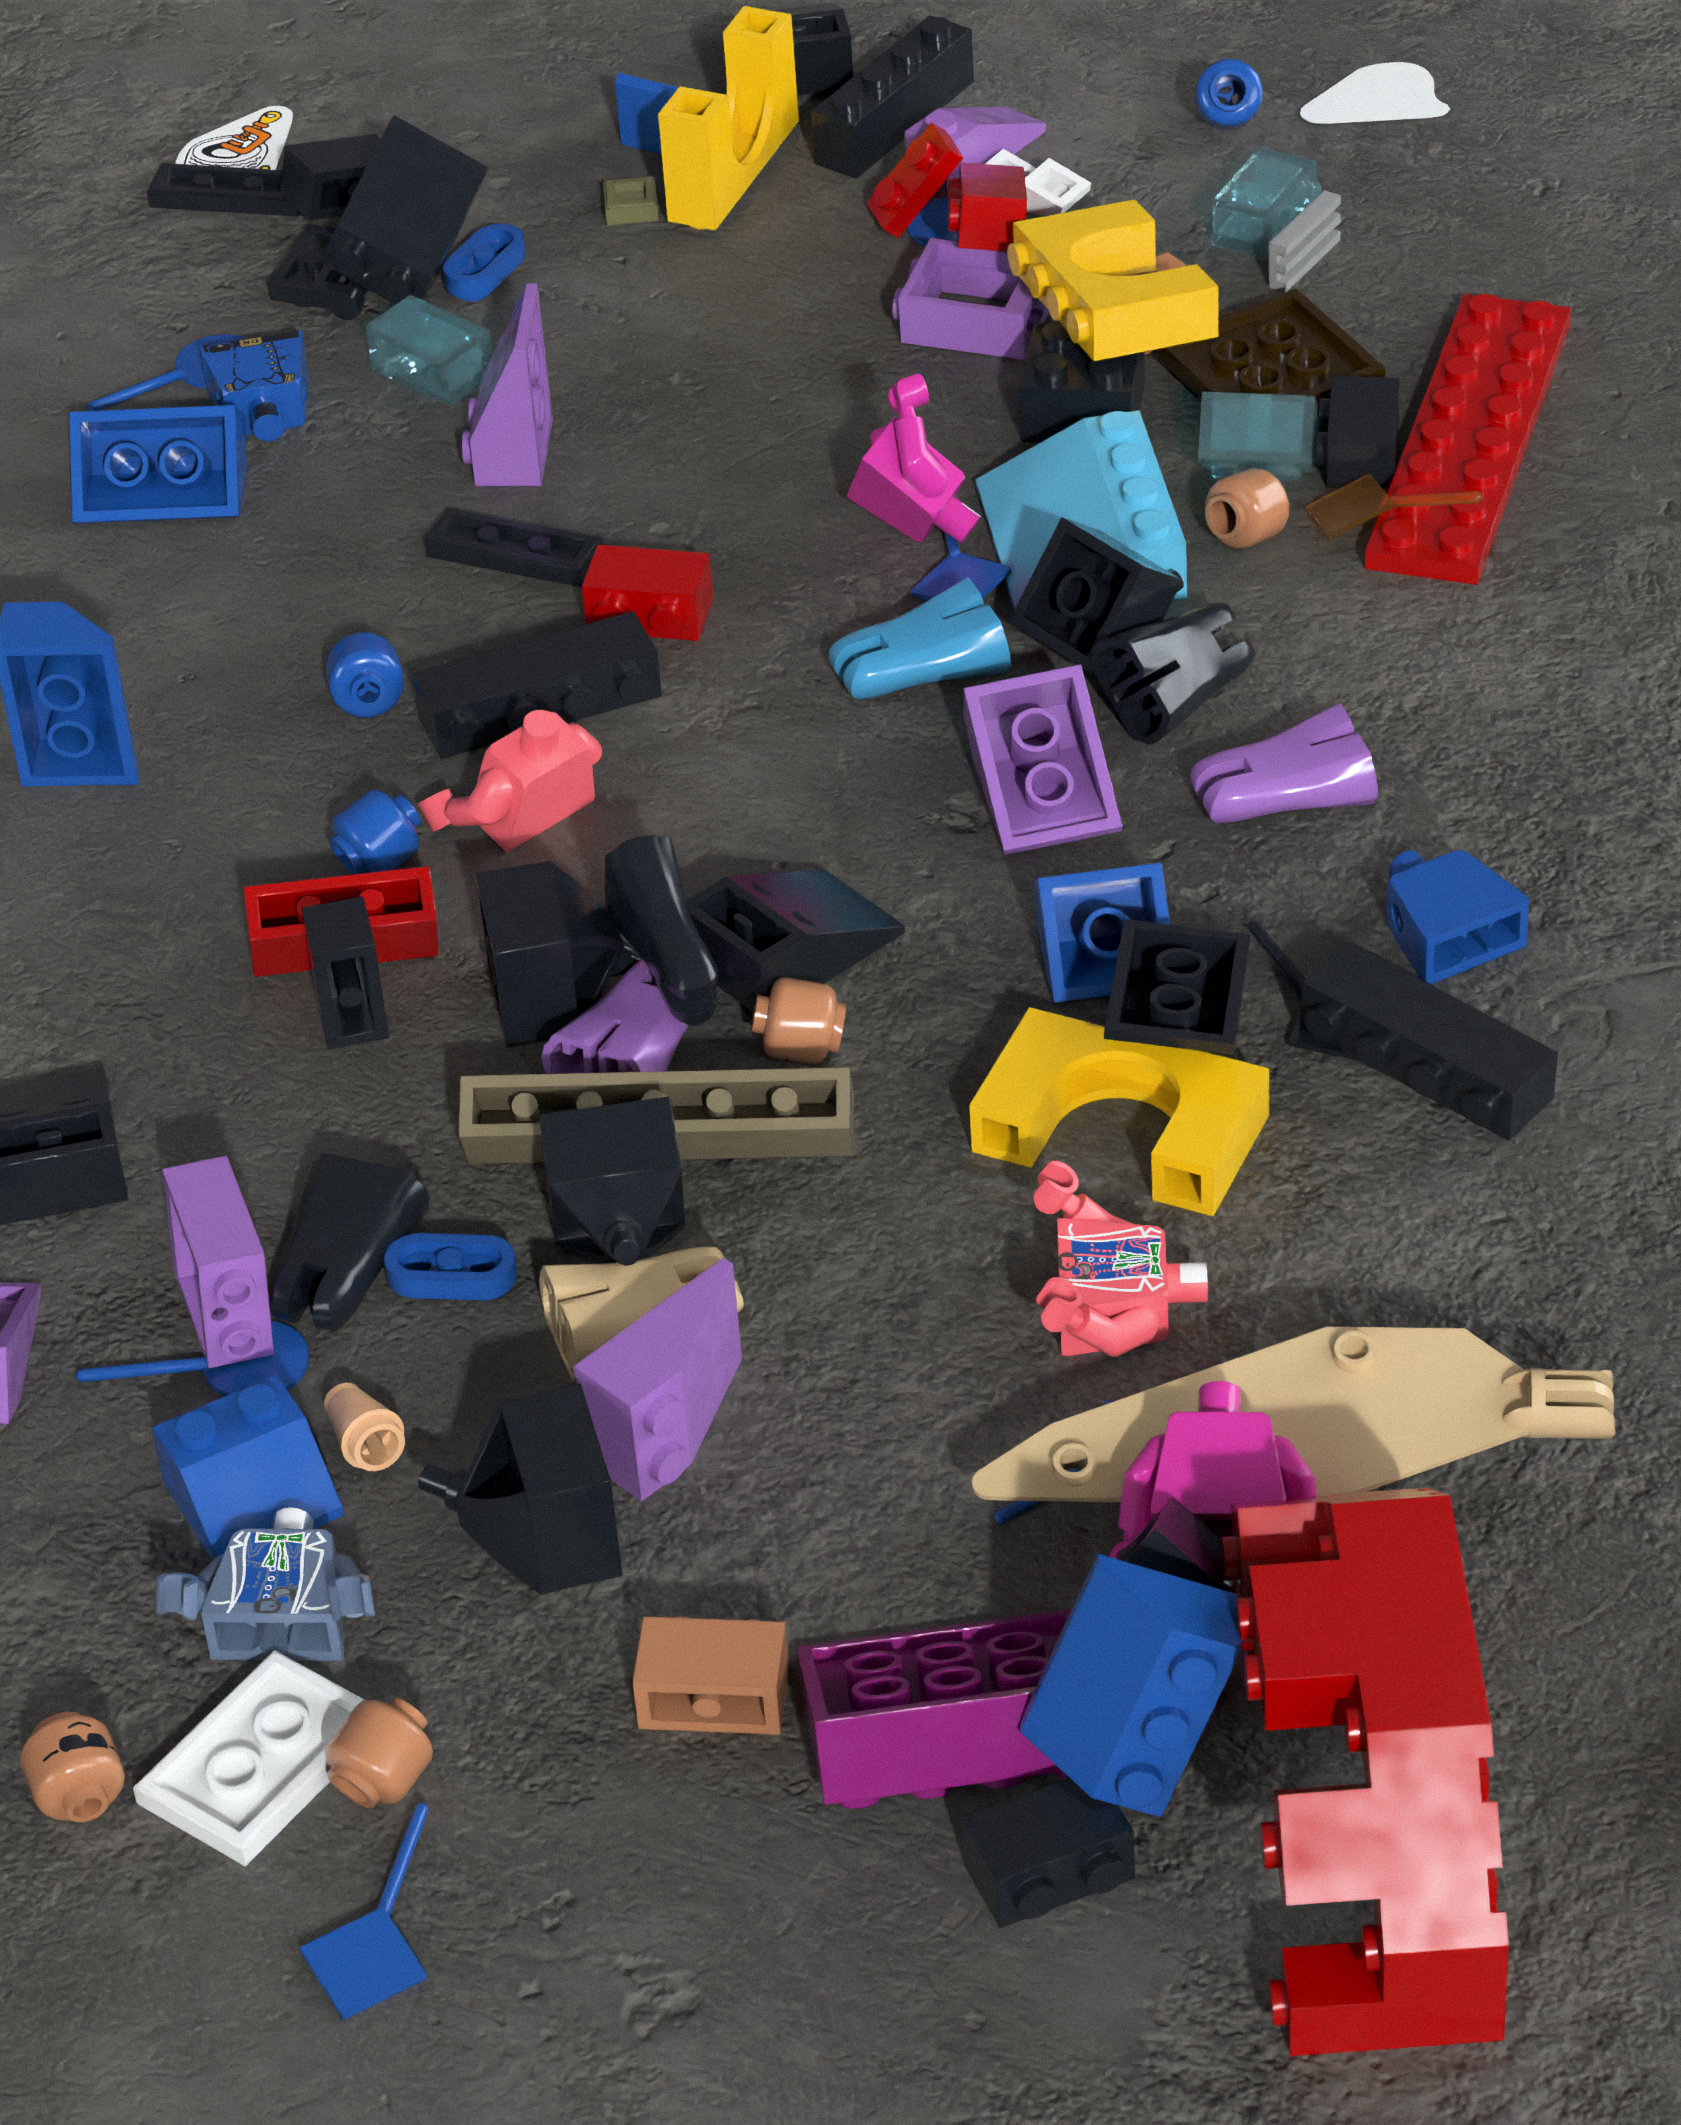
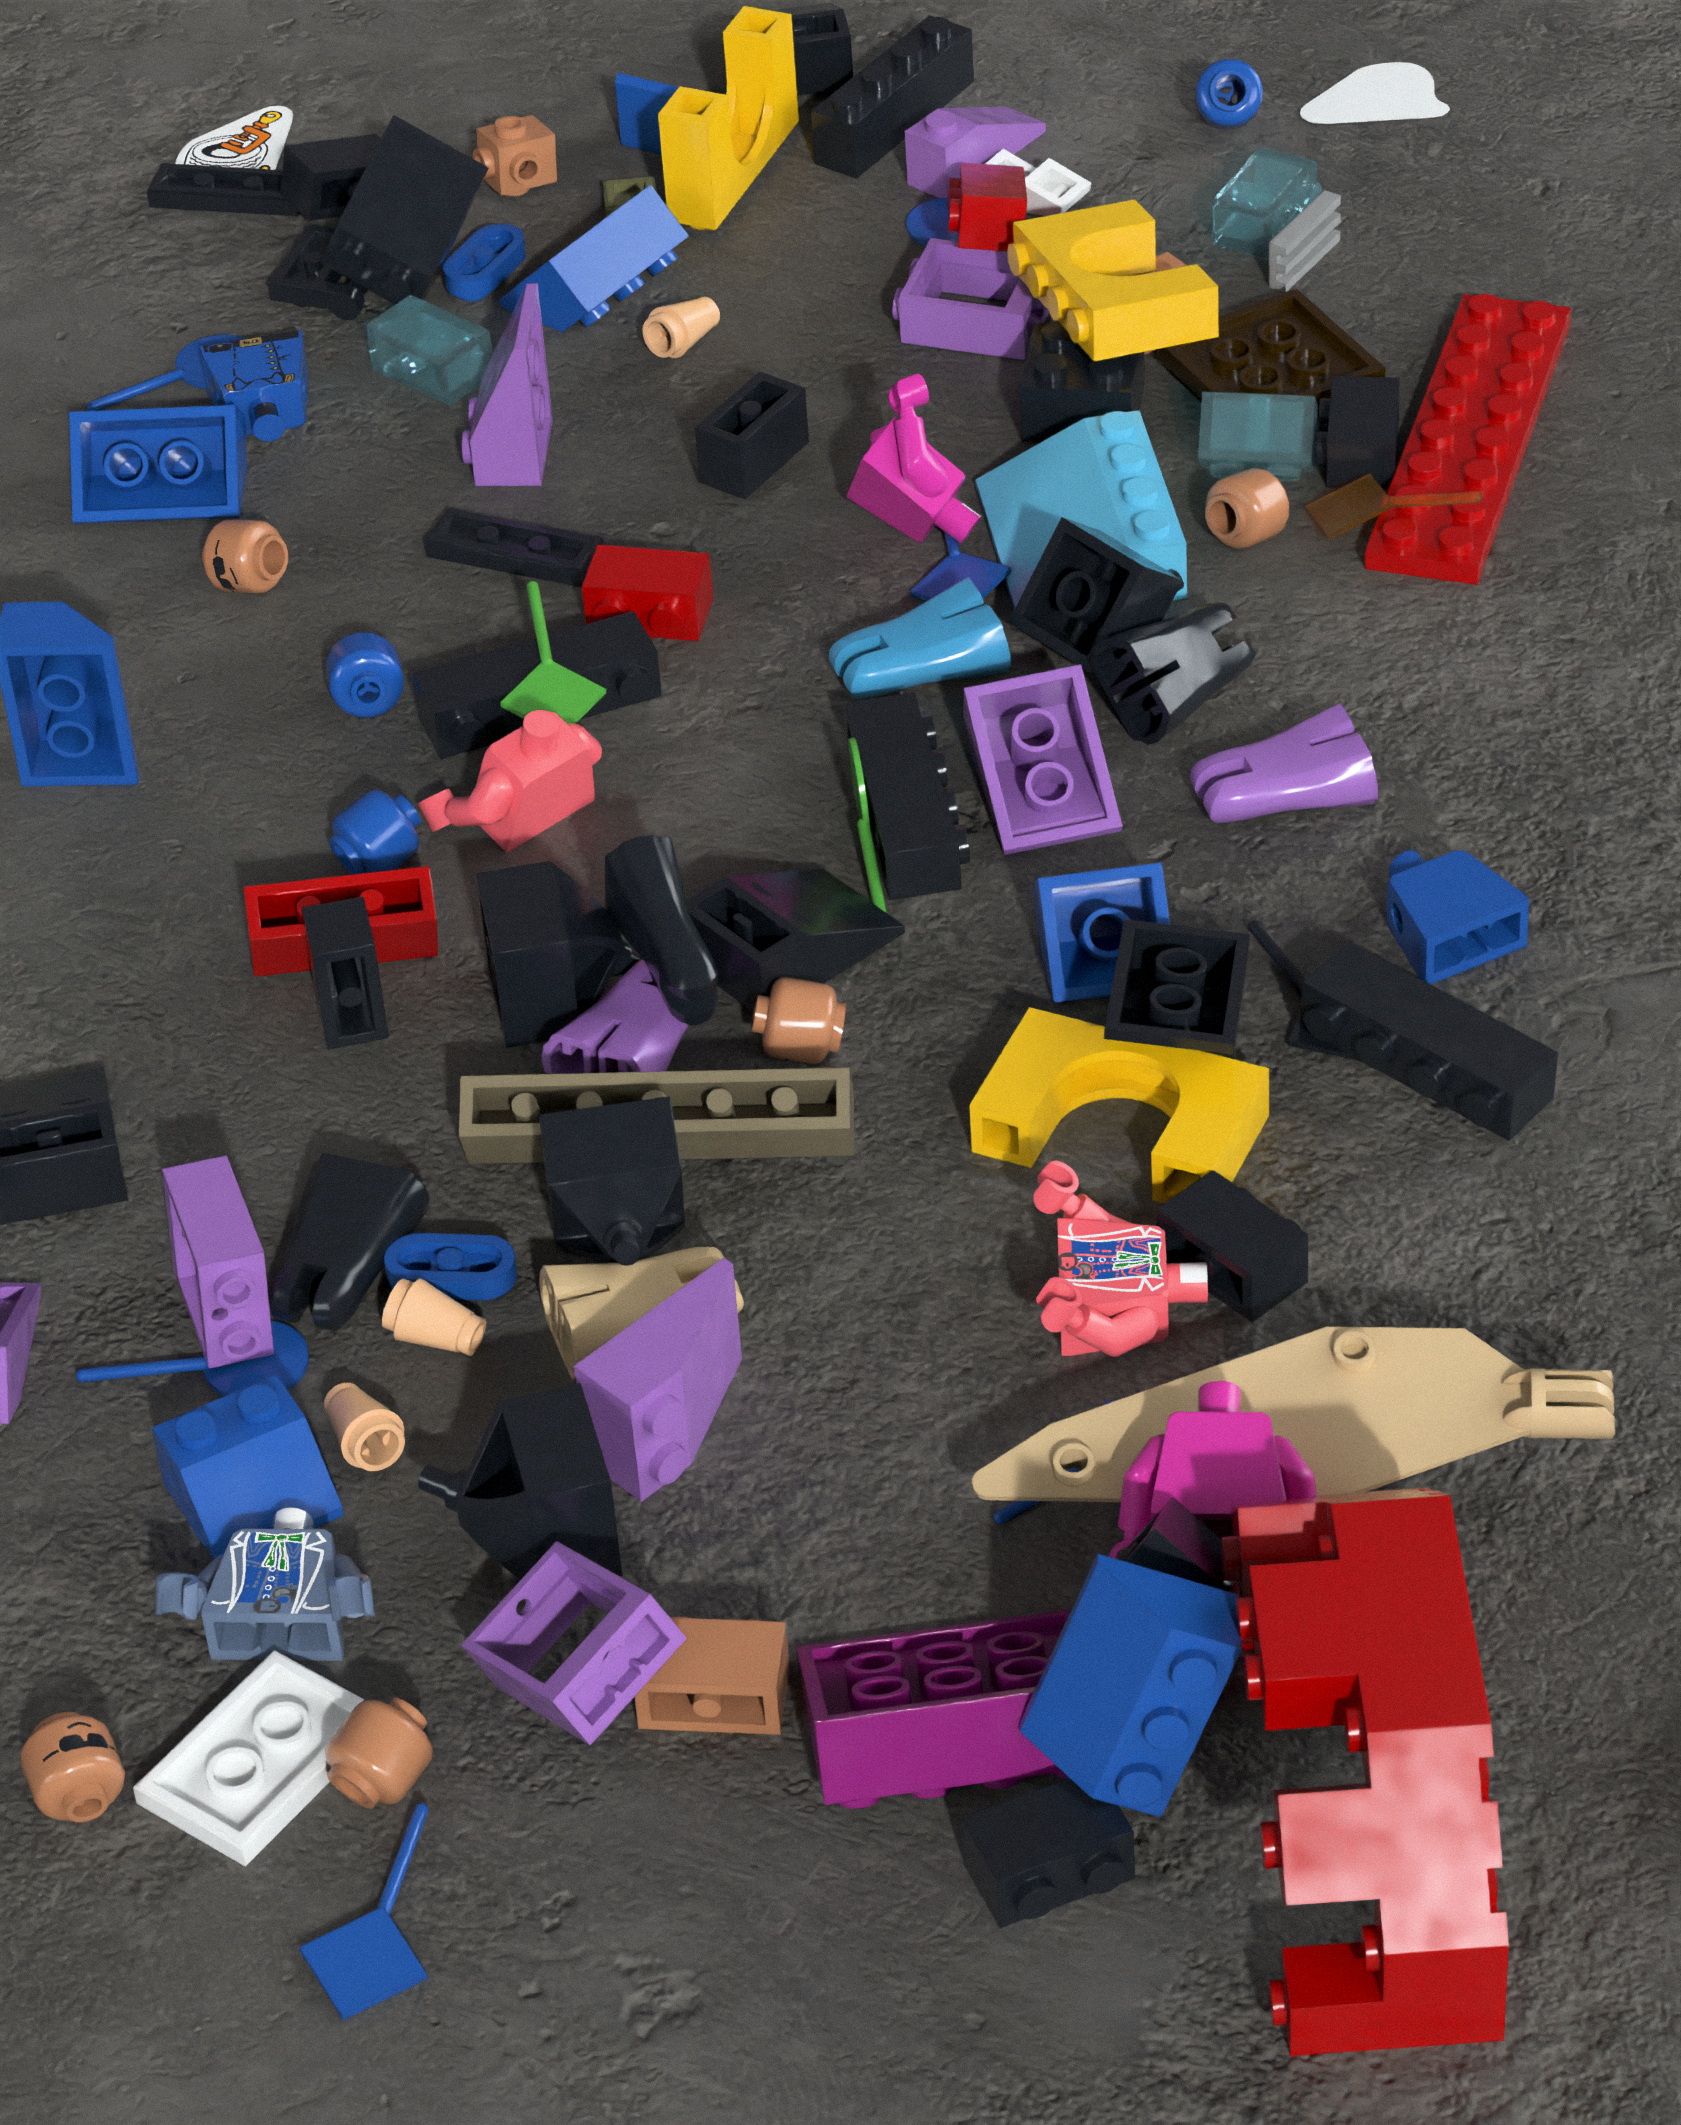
(244, 556): none -> nougat head
(431, 1318): none -> light nougat cone
(517, 154): none -> nougat brick
(550, 684): none -> bright green piece
(602, 1670): none -> medium lavender window
(604, 263): none -> slope
(678, 326): none -> light nougat cone
(752, 435): none -> black brick
(864, 826): none -> bright green piece
(906, 798): none -> black brick
(914, 180): red plate -> none
(1248, 1248): none -> black brick

